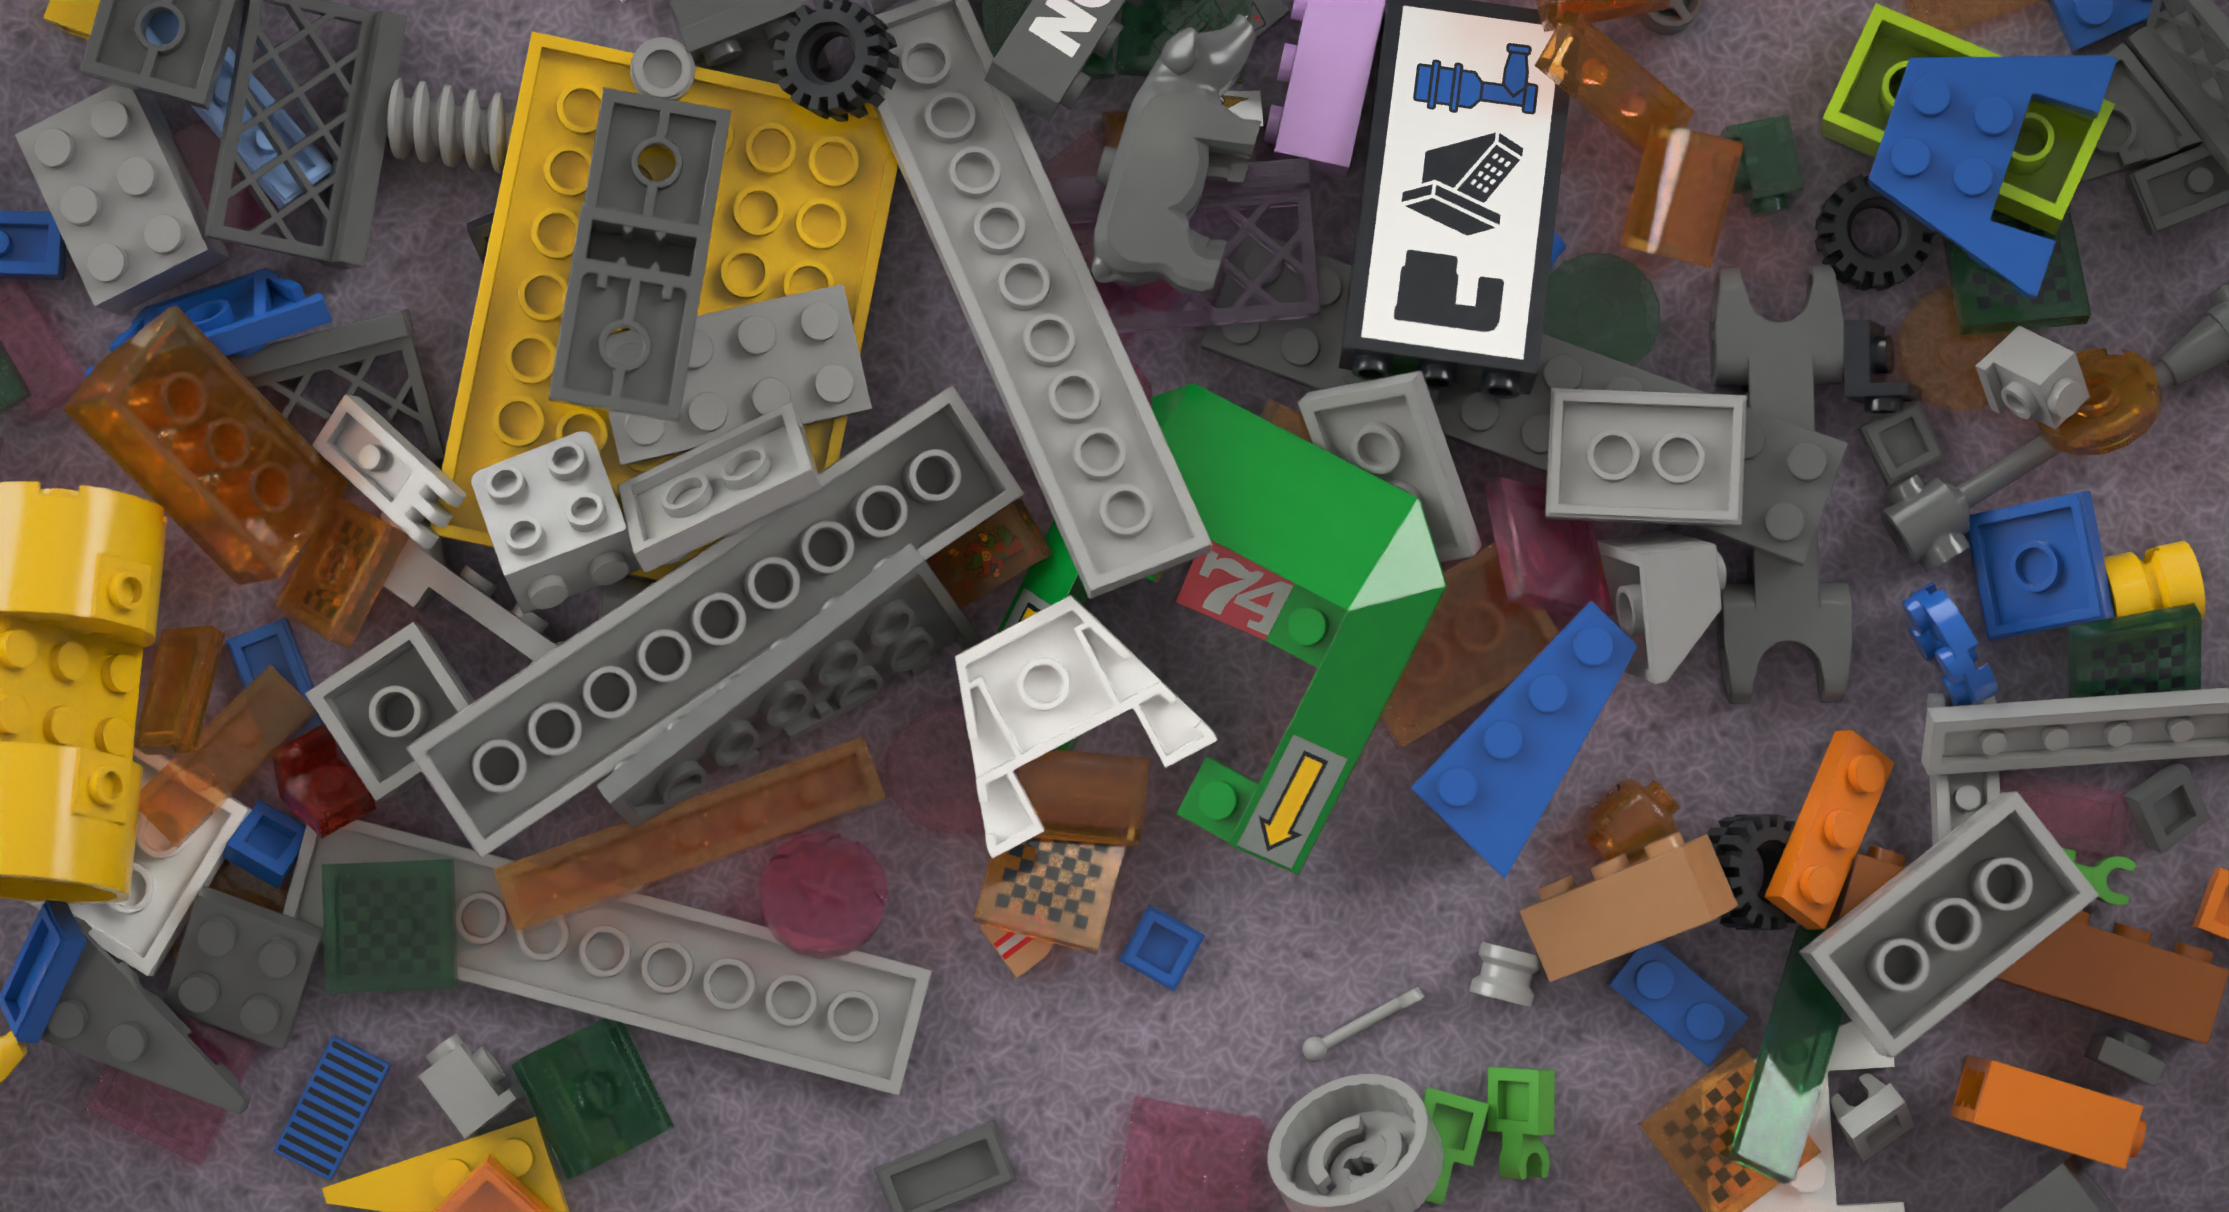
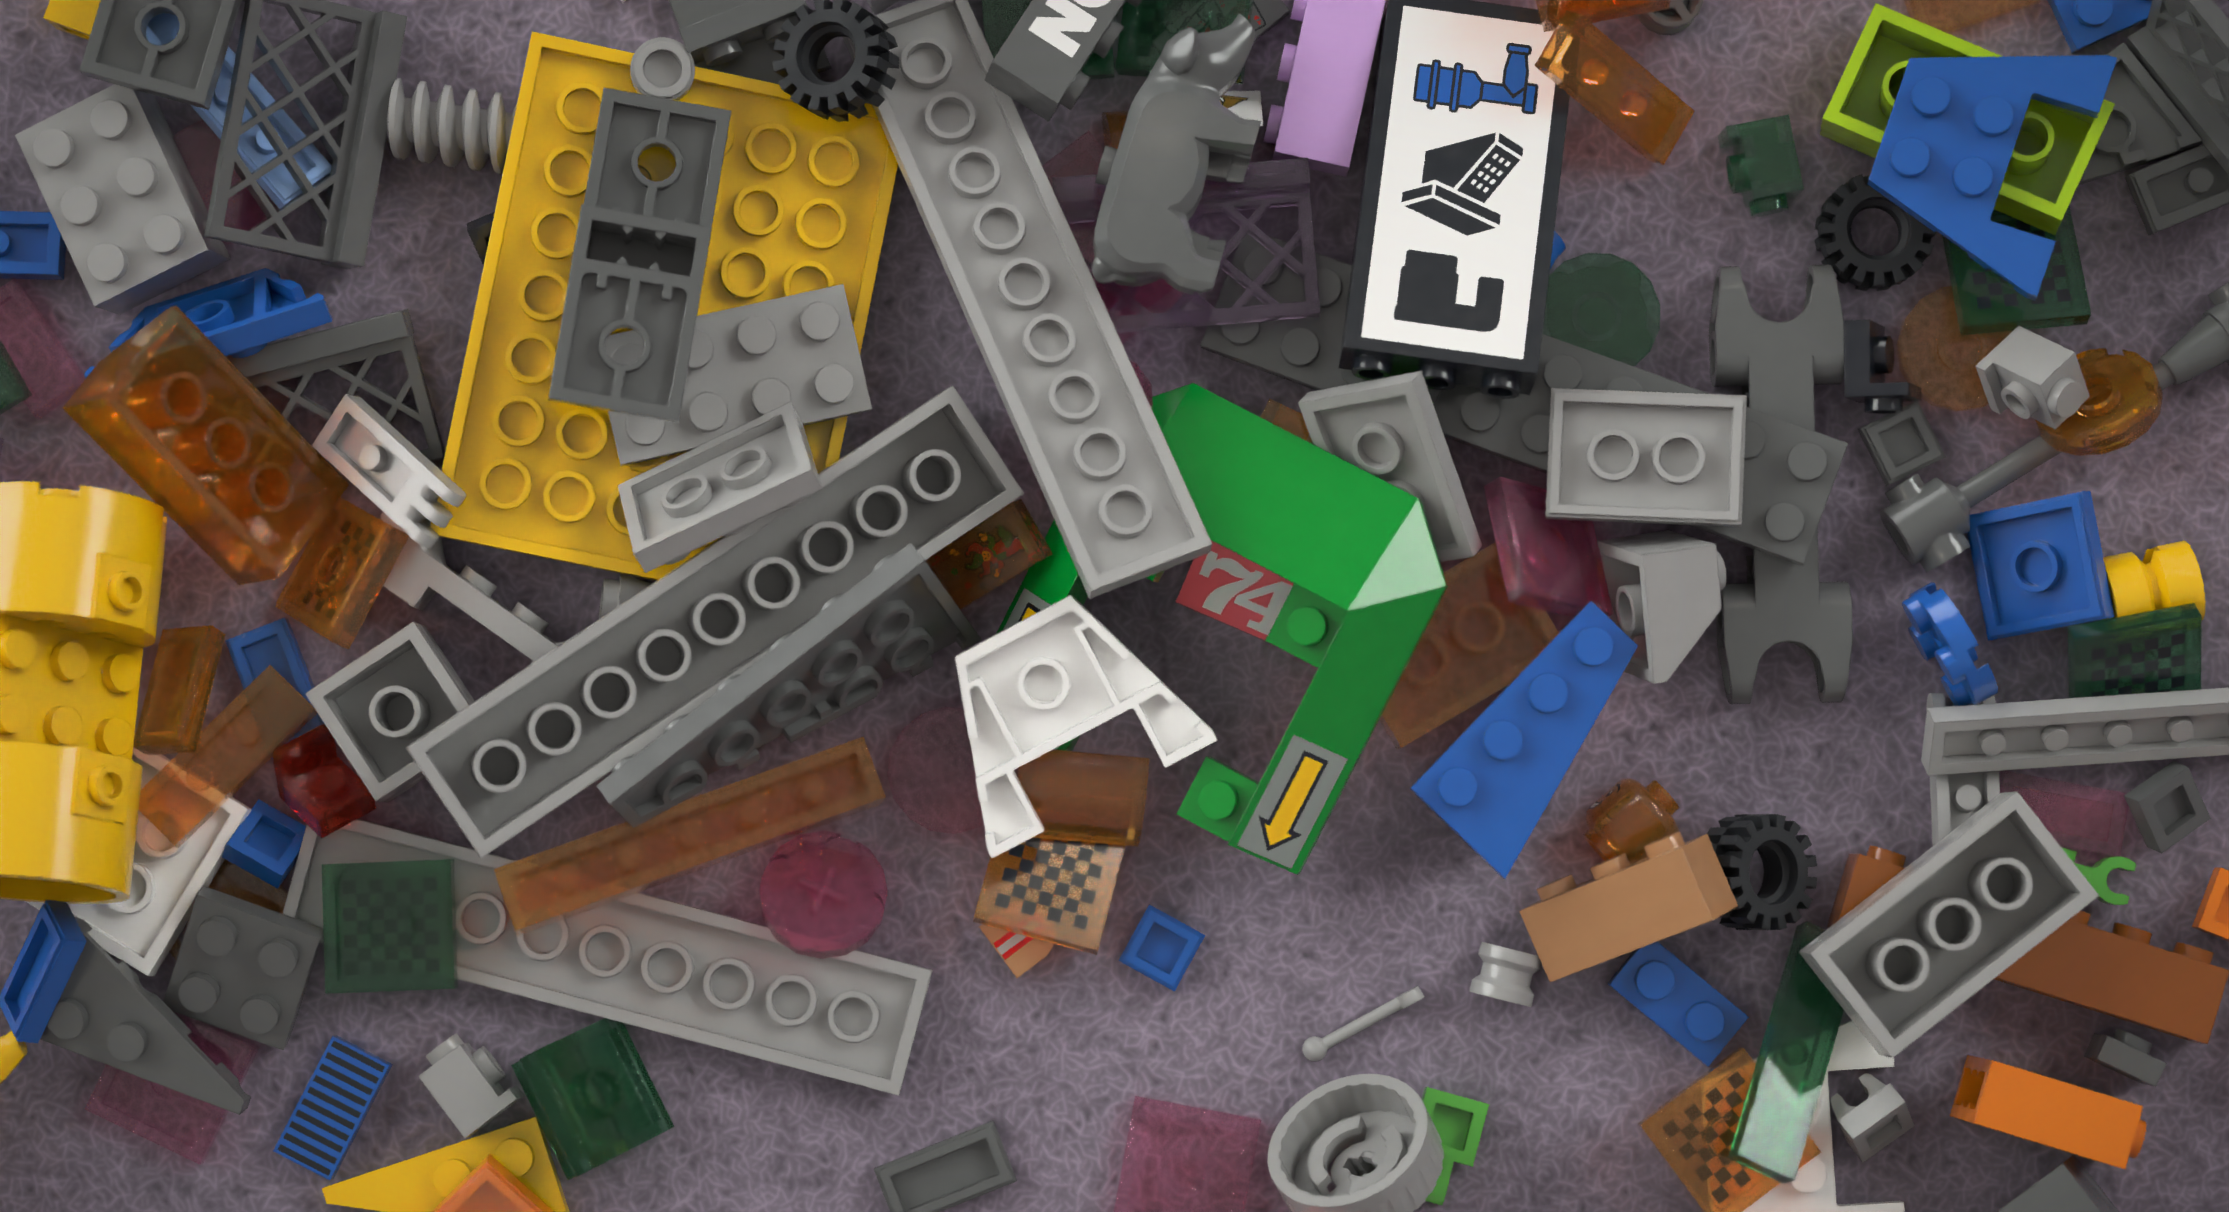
(555, 522): light grey bracket -> none
(1522, 1110): bright green plate -> none
(1681, 194): clear orange brick -> none
(1829, 830): orange plate -> none

